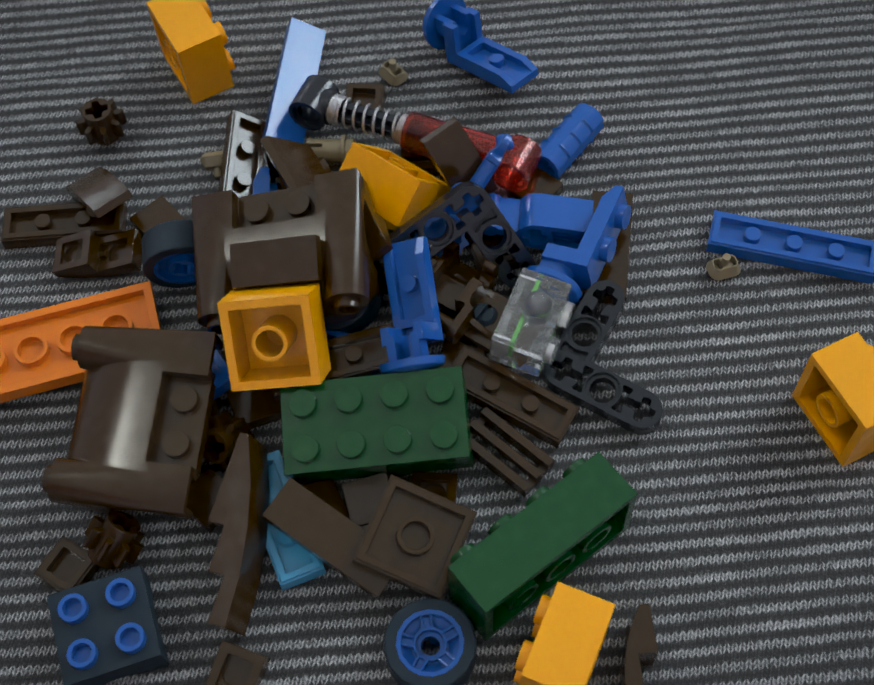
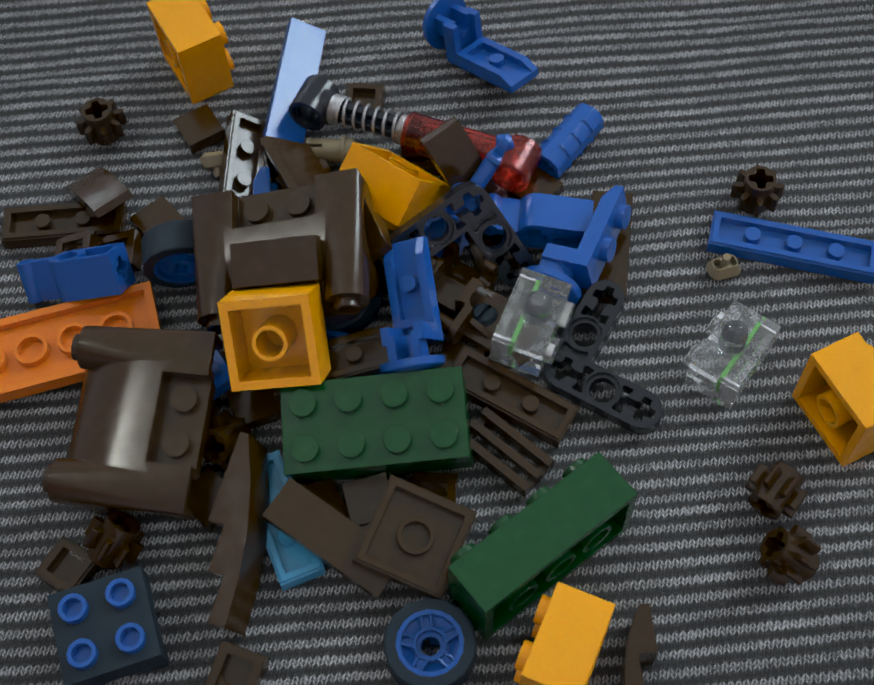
(78, 274): none -> blue piece
(199, 128): none -> dark brown tile
(393, 73): dark tan rock -> none
(730, 354): none -> clear piece
(757, 190): none -> dark brown gear
(775, 490): none -> dark brown gear
(789, 555): none -> dark brown gear

